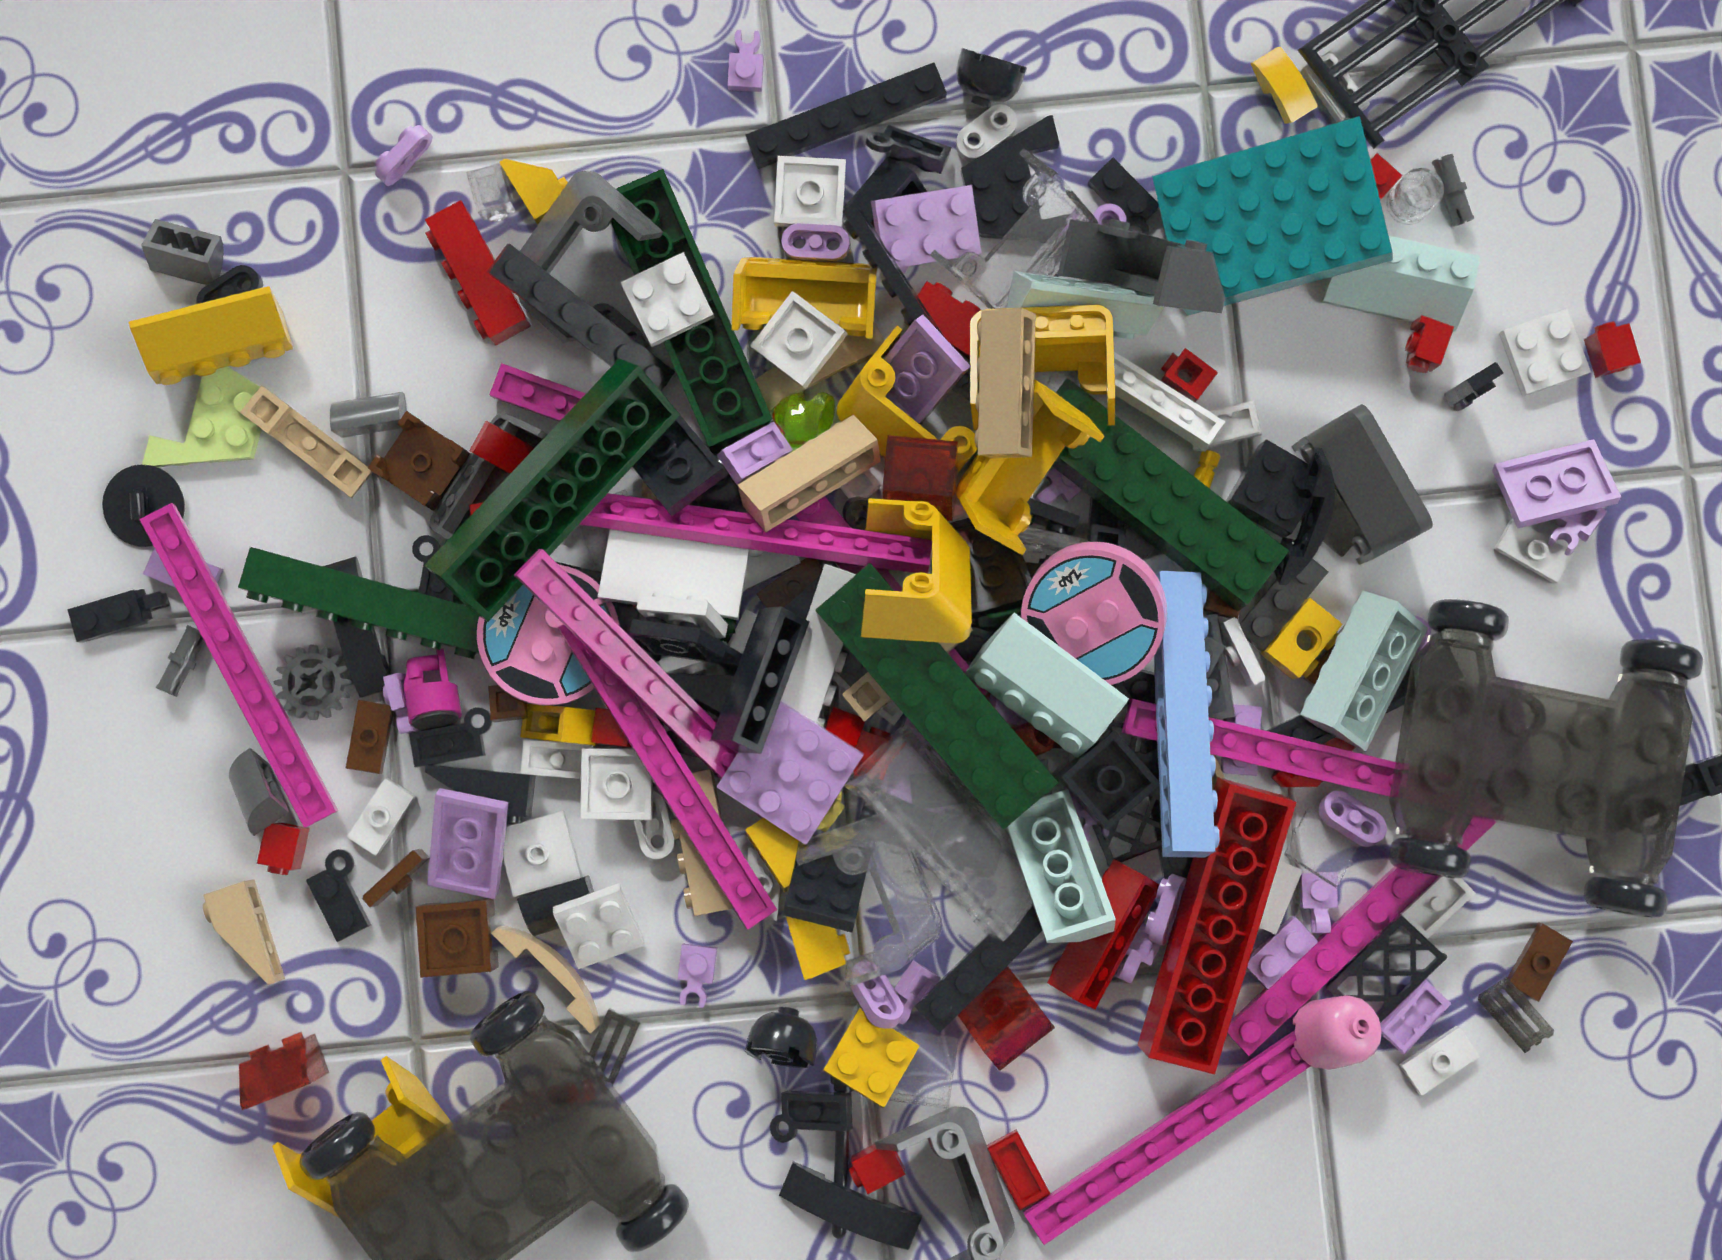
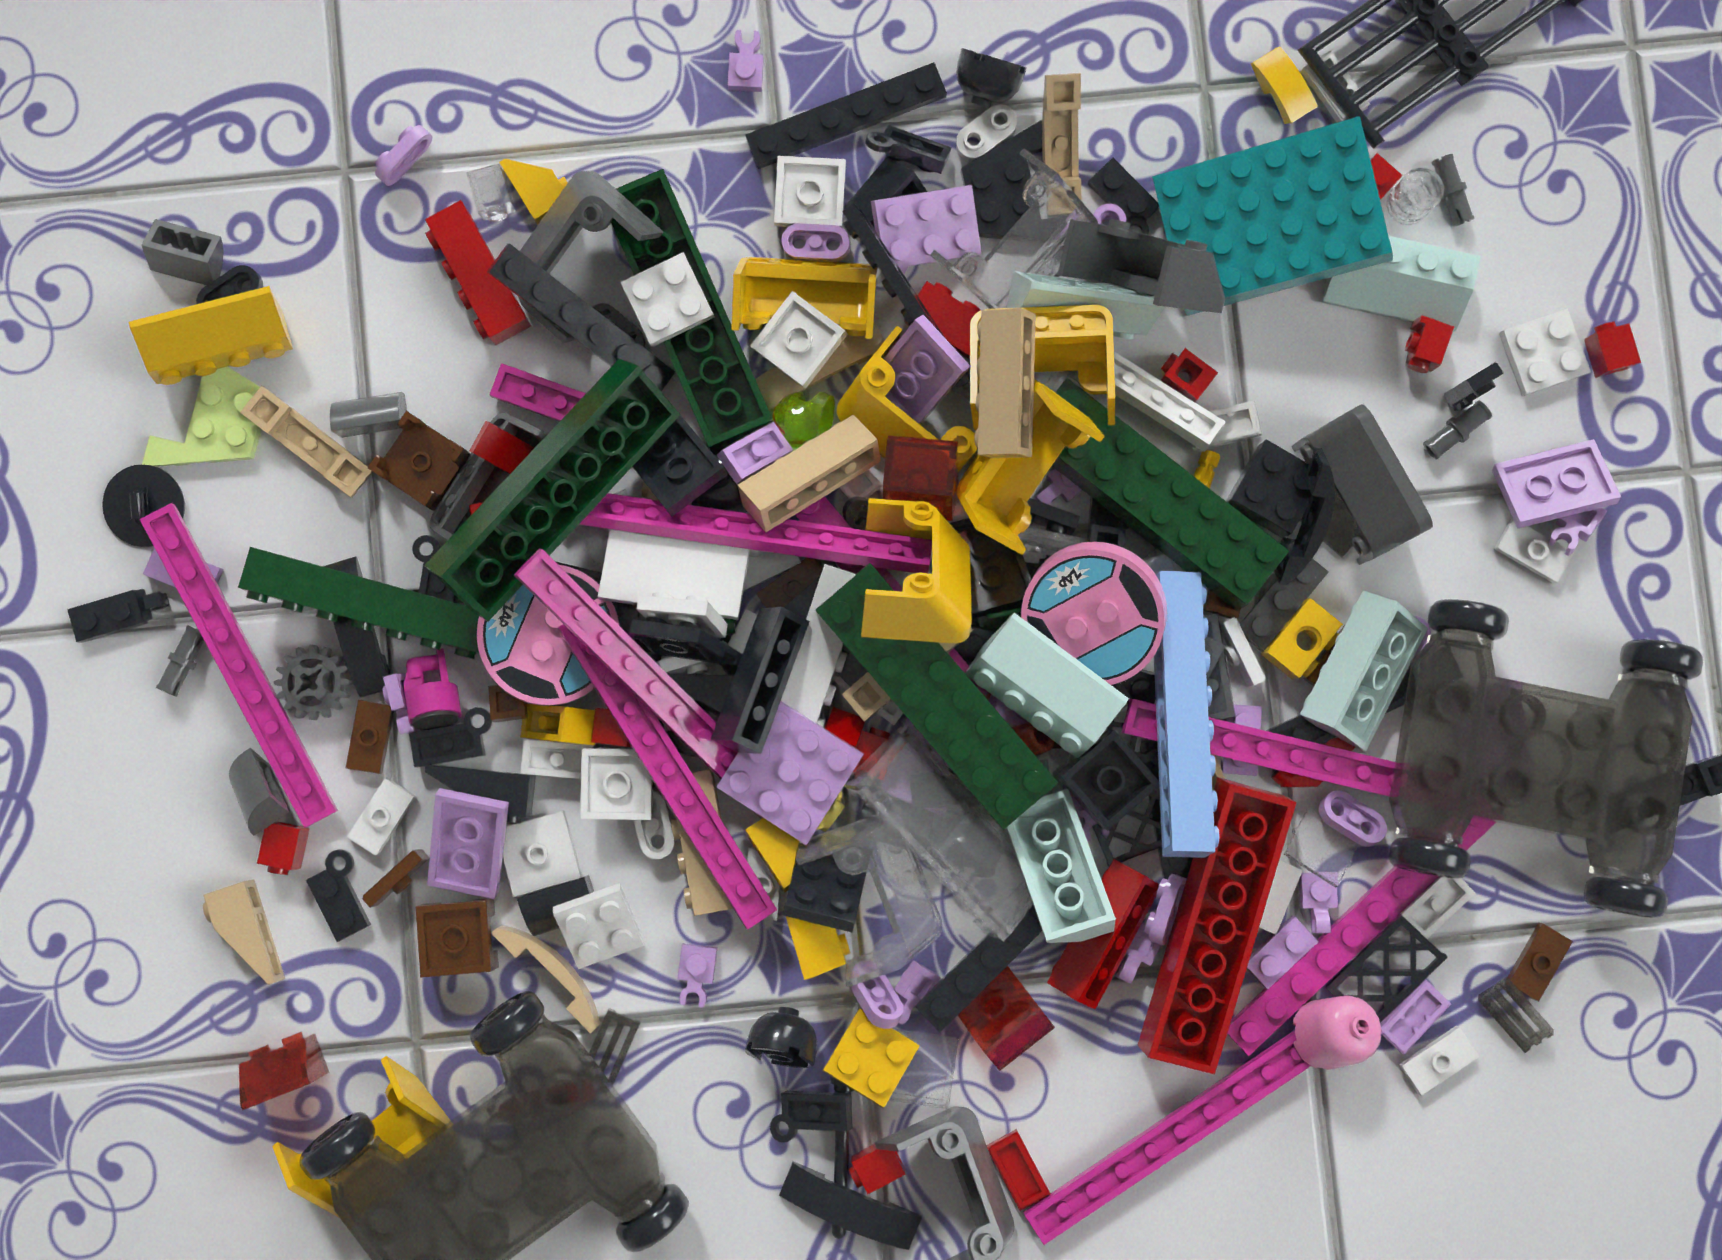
(1060, 127): none -> tan slope
(1457, 429): none -> dark grey pin

